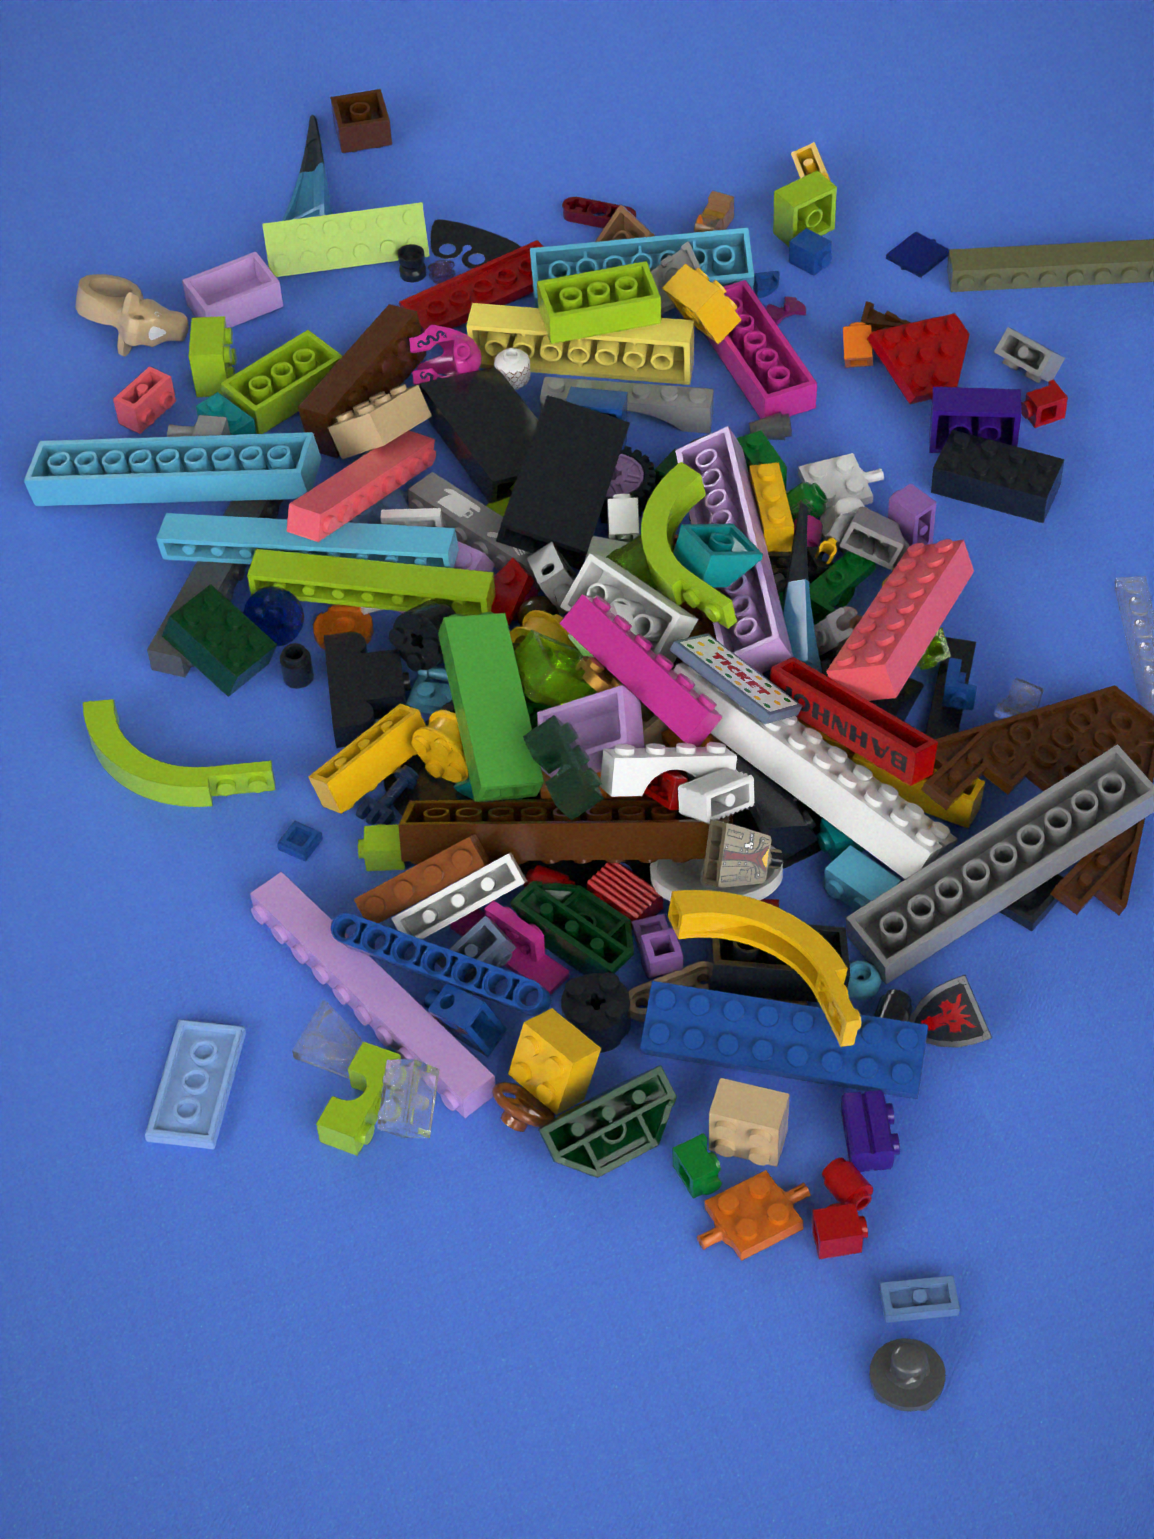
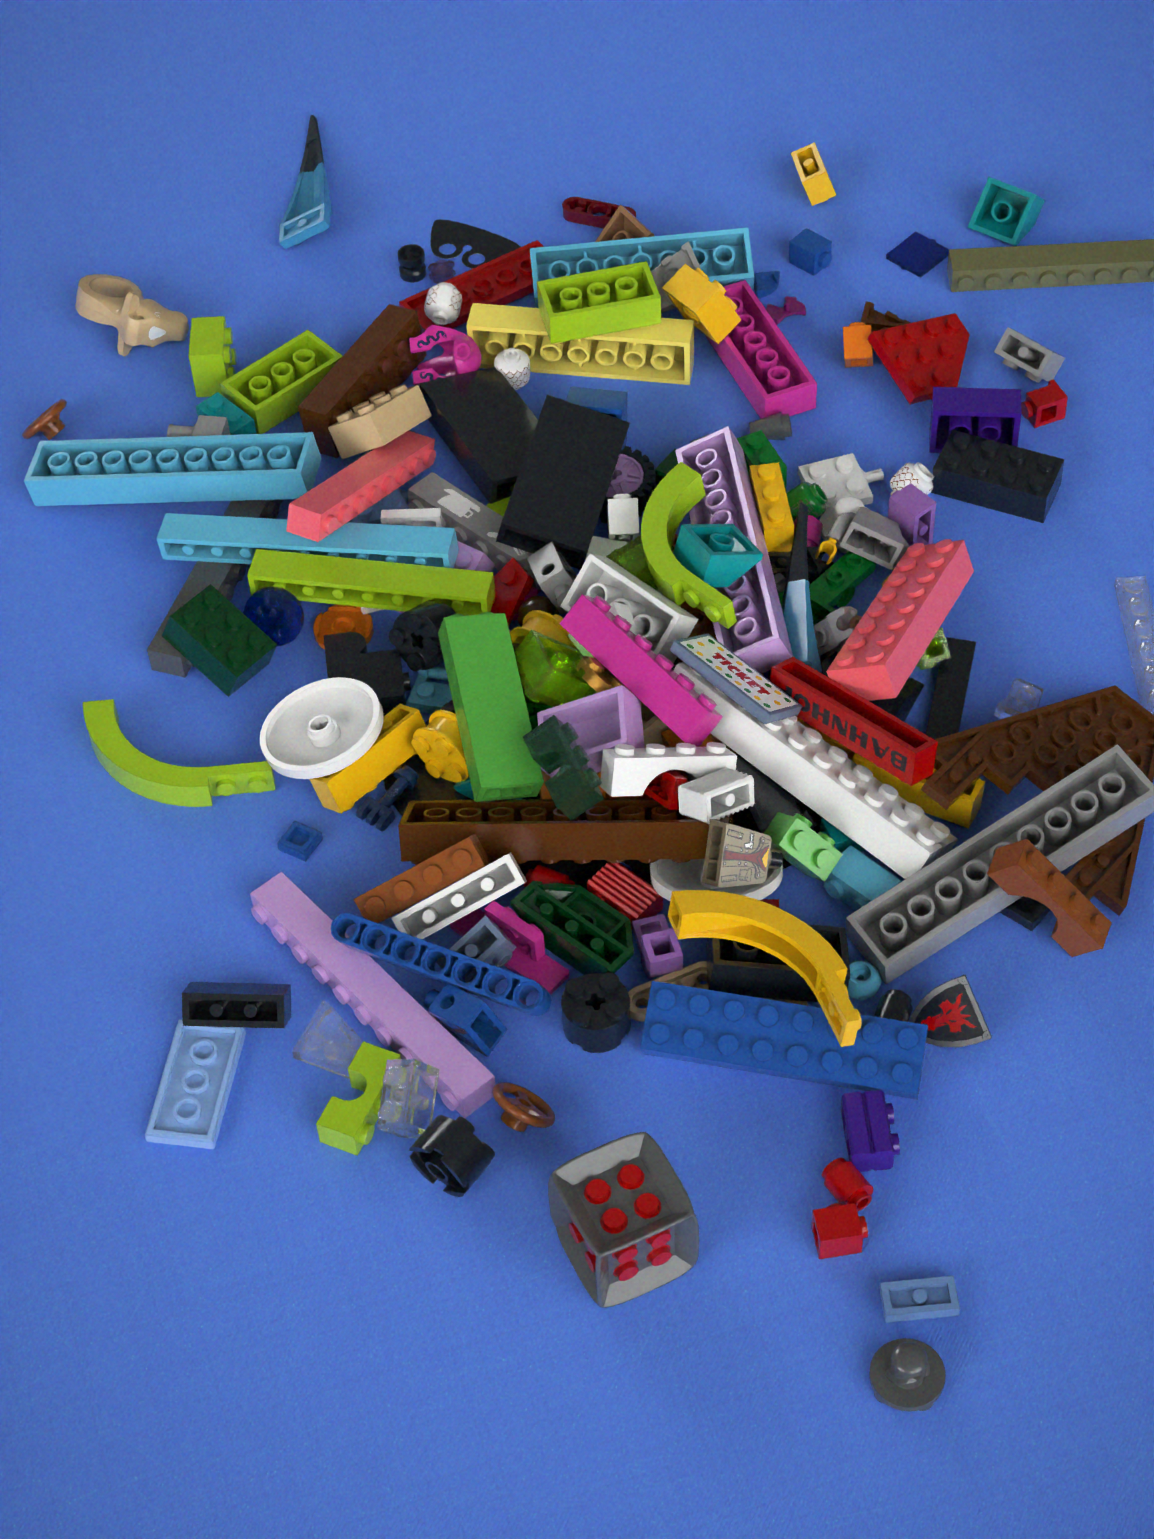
(47, 422): none -> dark orange piece
(144, 400): coral brick -> none
(234, 290): lavender piece -> none
(236, 1005): none -> black brick
(296, 666): black brick -> none
(321, 728): none -> white dish
(343, 239): lime plate -> none
(361, 121): reddish brown brick -> none
(381, 848): lime brick -> none
(443, 303): none -> white head
(451, 1154): none -> black brick
(554, 1061): yellow brick -> none
(612, 1125): dark green wedge -> none
(623, 1219): none -> dark grey piece
(683, 407): light grey arch -> none
(697, 1166): green brick -> none
(716, 214): medium nougat leg -> none
(748, 1122): tan brick -> none
(753, 1215): orange plate -> none
(802, 846): none -> bright green brick
(803, 205): lime brick -> none
(915, 474): none -> white head
(956, 692): blue bracket -> none
(1005, 212): none -> teal slope
(1026, 872): none -> dark orange arch

